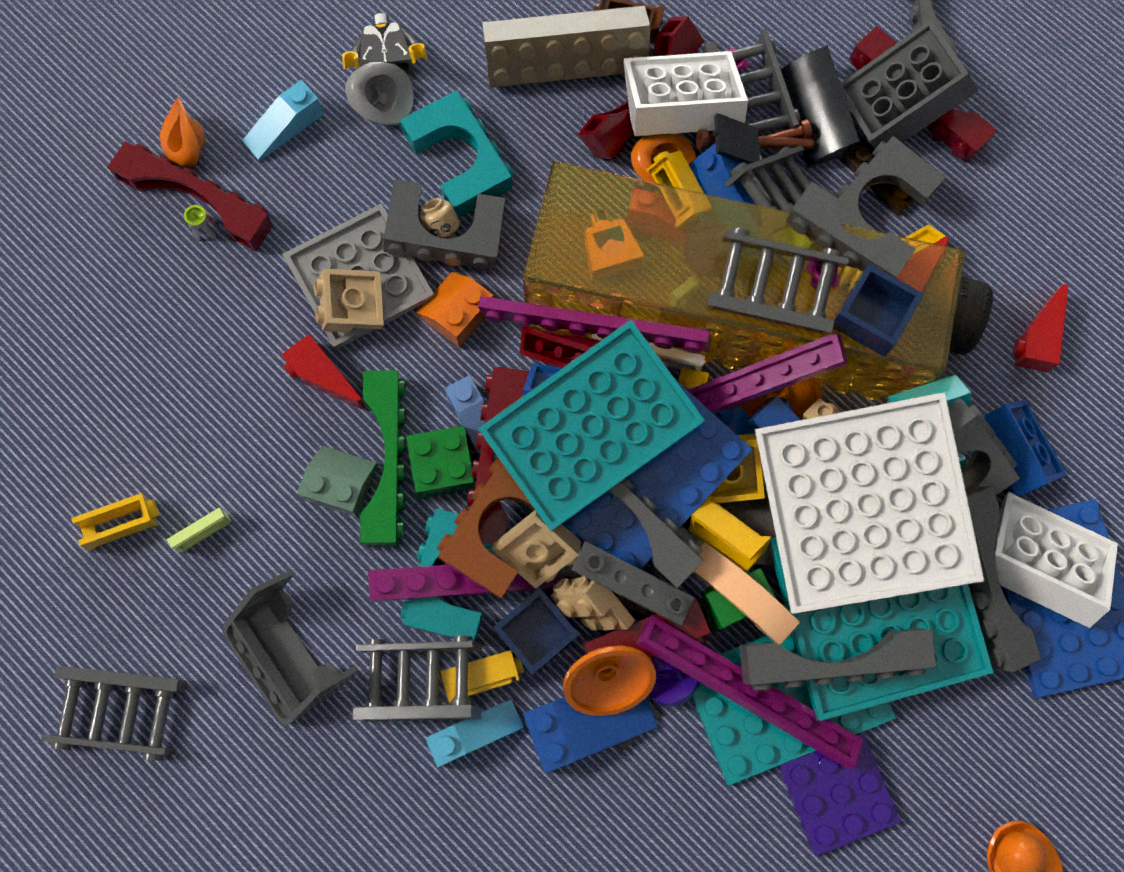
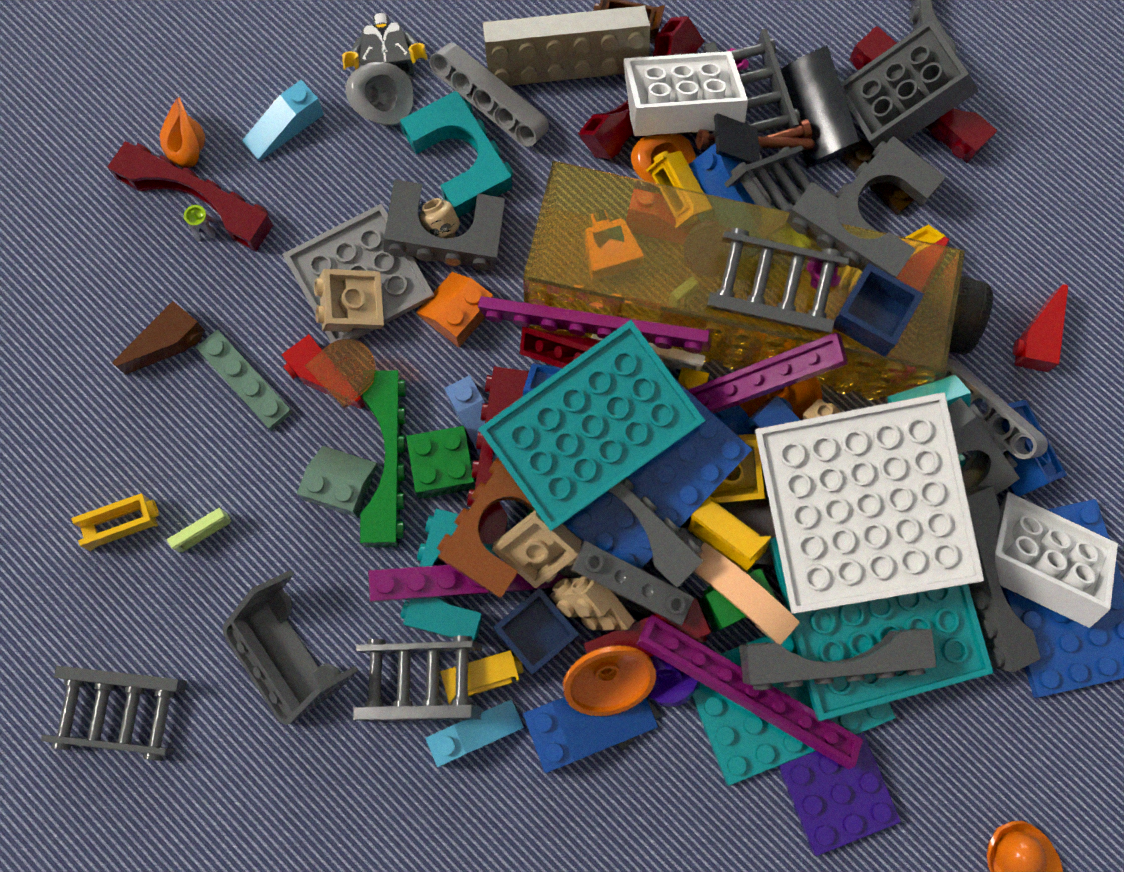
(164, 337): none -> reddish brown slope
(244, 380): none -> sand green plate
(344, 370): none -> clear orange tile
(489, 94): none -> light grey beam
(996, 412): none -> light grey beam

